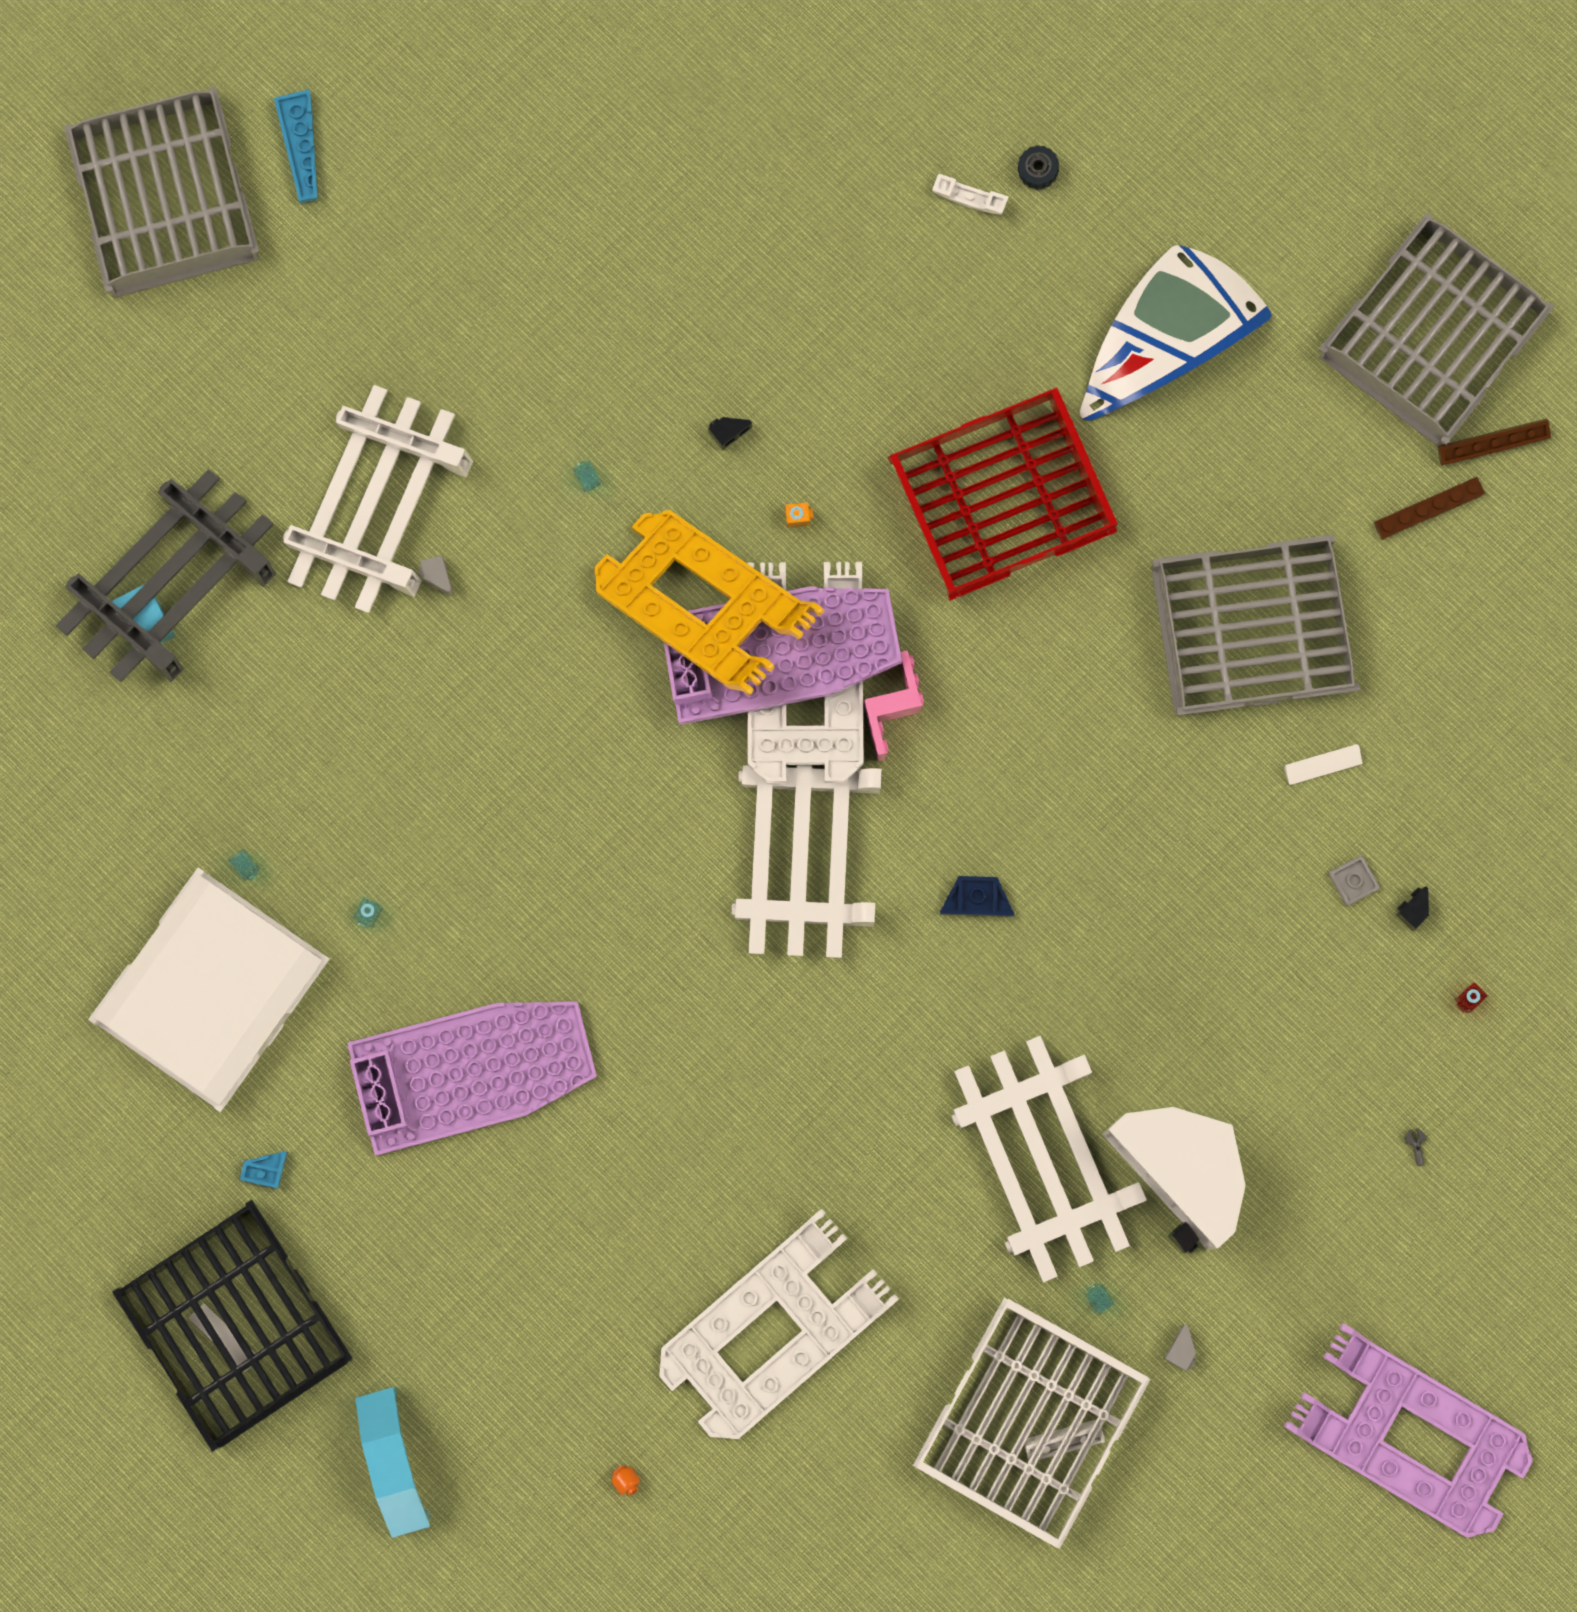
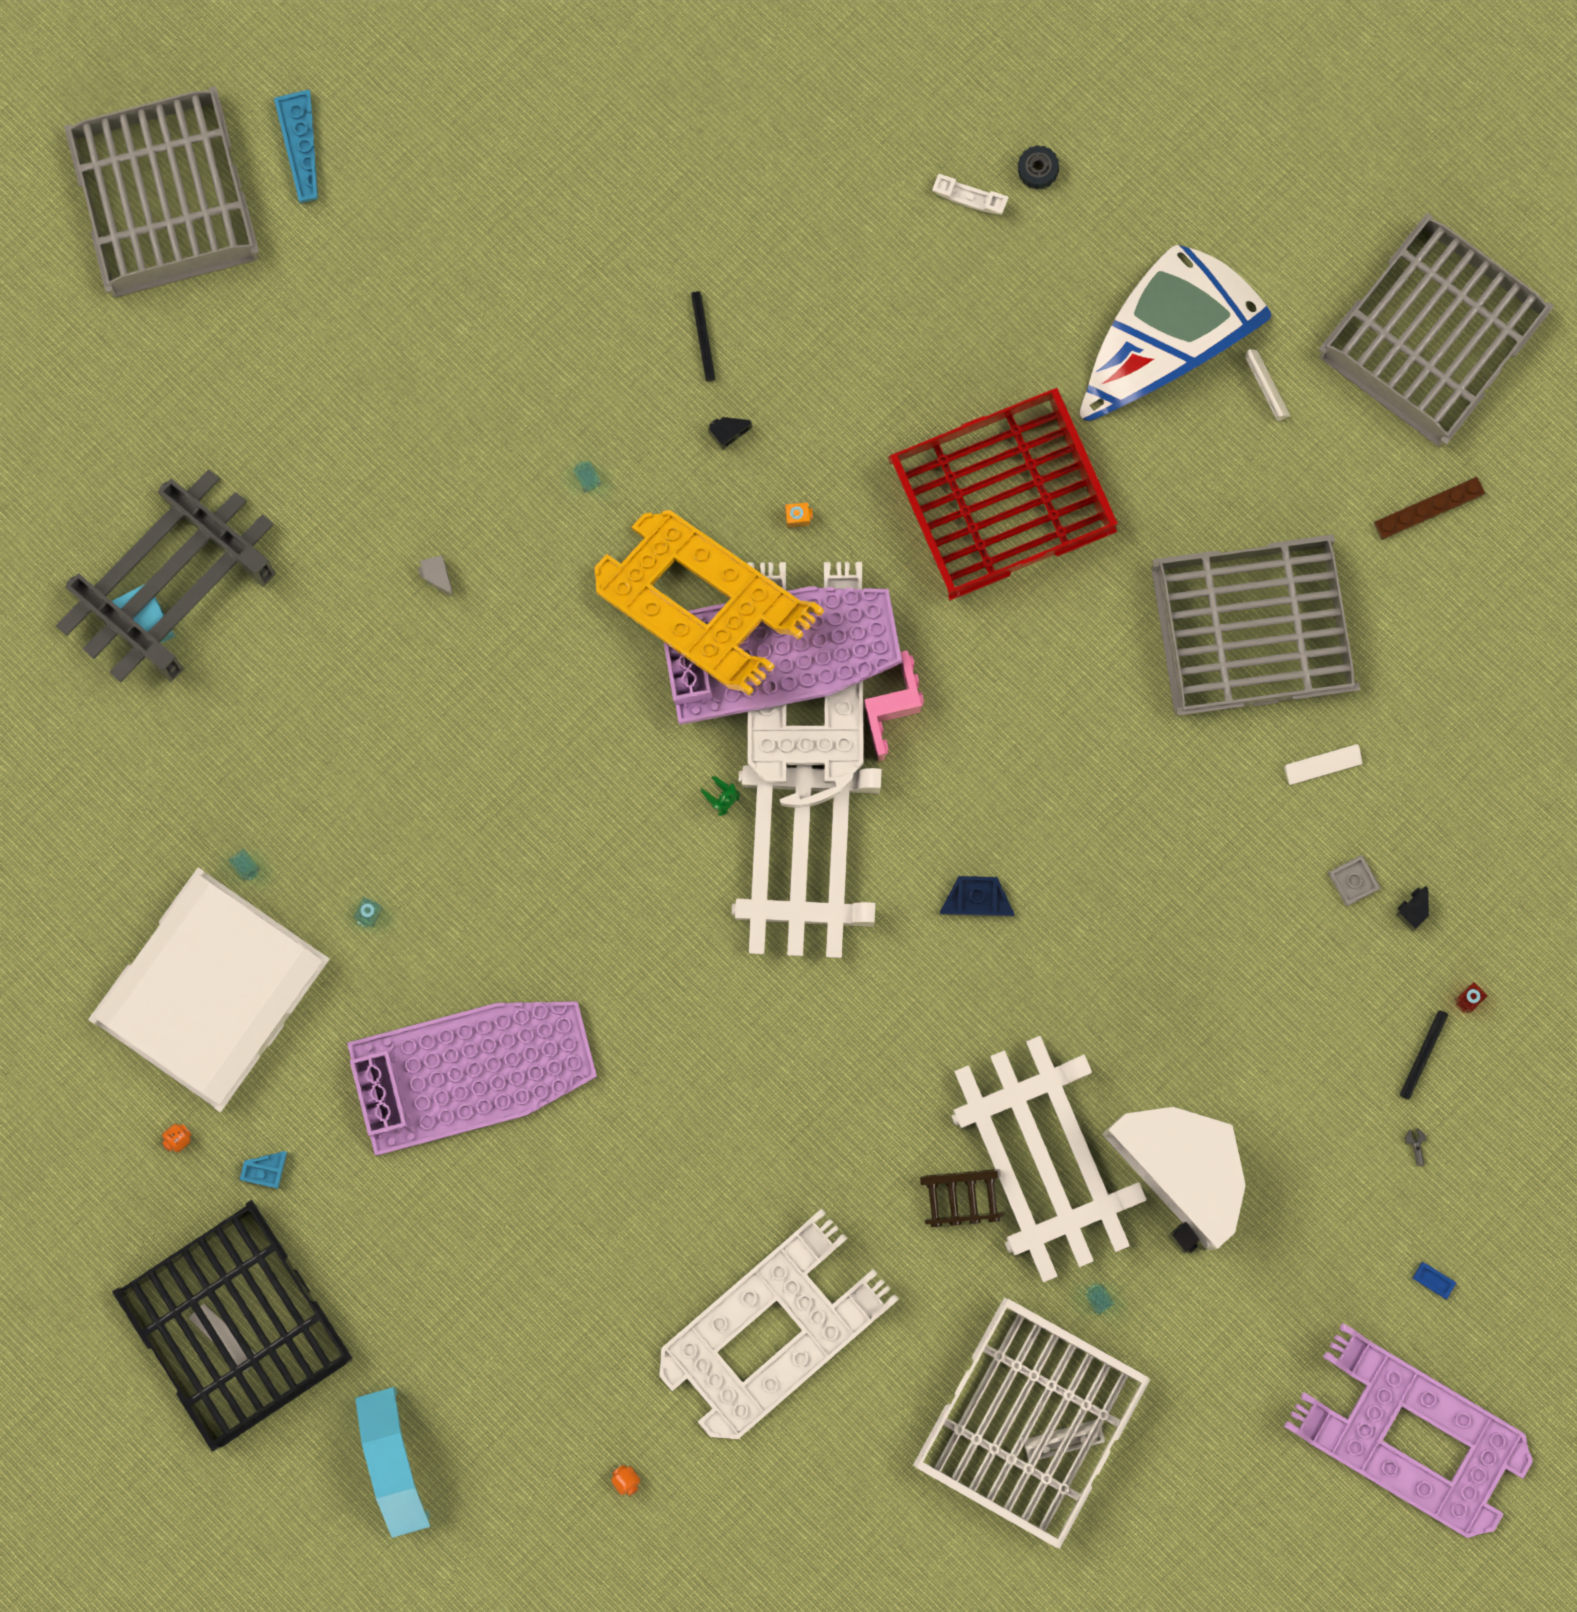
(176, 1138): none -> orange head
(347, 556): white fence -> none
(703, 336): none -> black axle
(727, 798): none -> green piece
(795, 802): none -> white slope
(951, 1180): none -> dark brown fence
(1182, 1350): light grey slope -> none
(1266, 385): none -> white slope
(1423, 1055): none -> black axle
(1434, 1280): none -> blue tile
(1494, 442): reddish brown plate -> none

